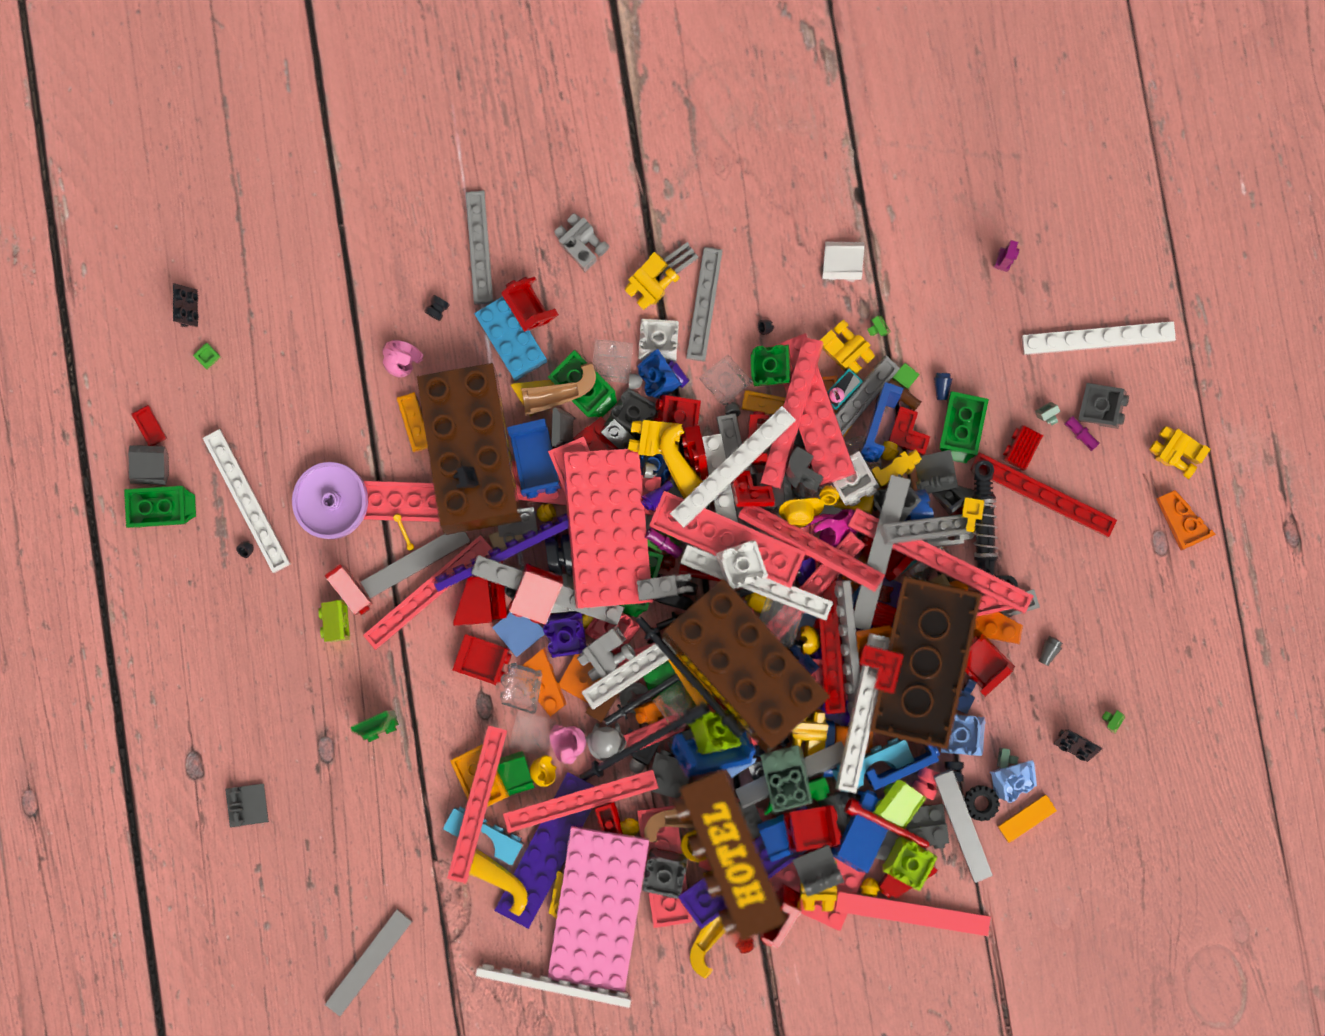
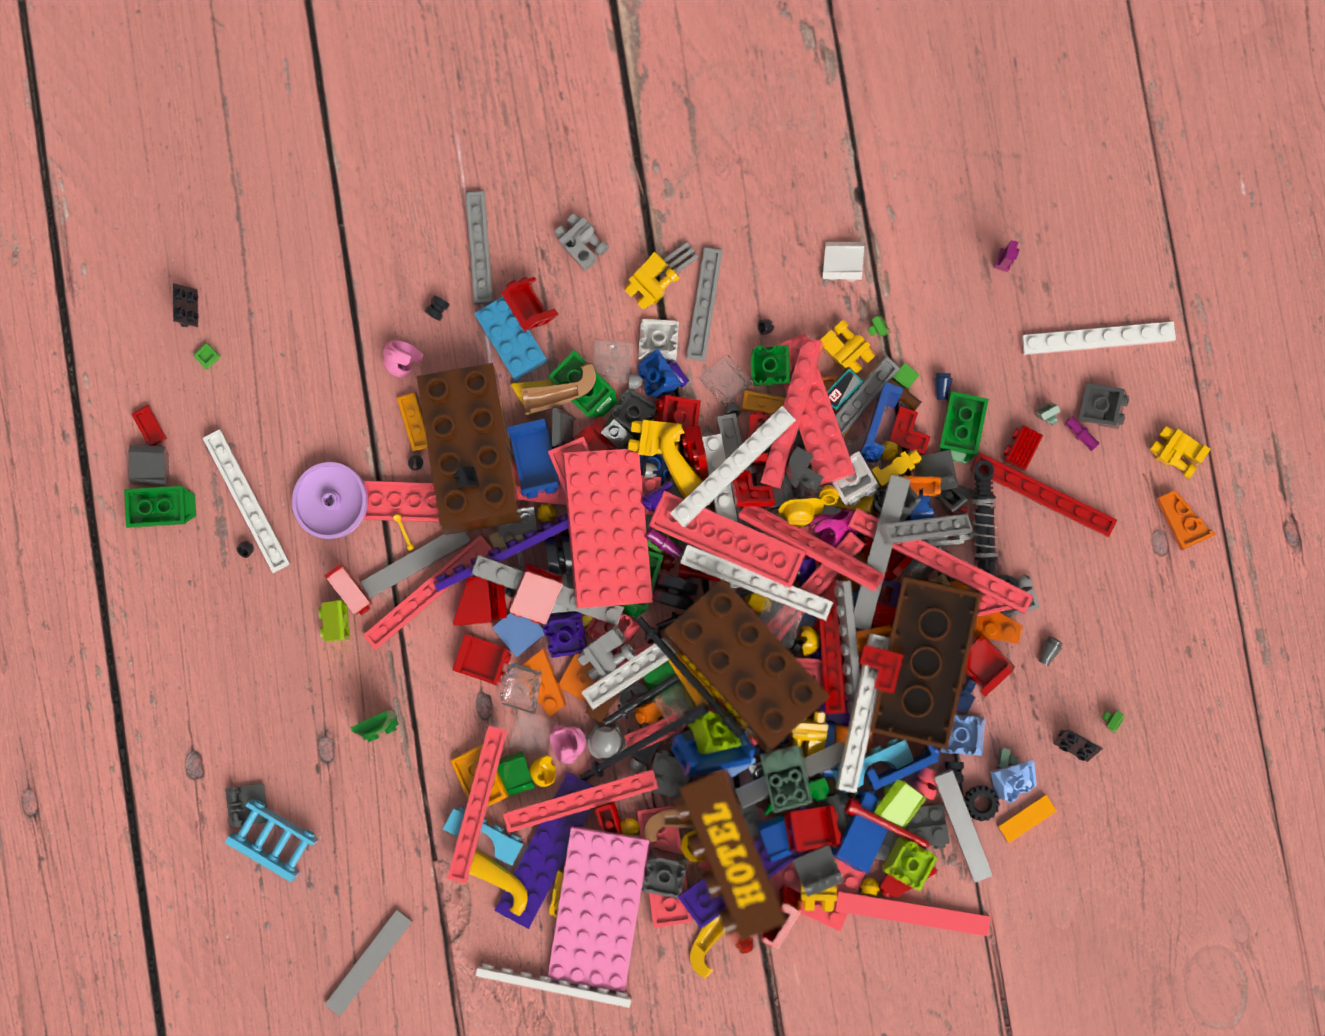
(271, 860): none -> medium azure fence
(419, 462): none -> black hinge
(662, 587): light grey hinge -> none
(741, 564): white slope -> none
(805, 660): dark blue plate -> none
(832, 396): bright pink hinge -> none
(929, 485): none -> orange hinge
(972, 510): yellow plate -> none
(1024, 582): none -> light grey hinge

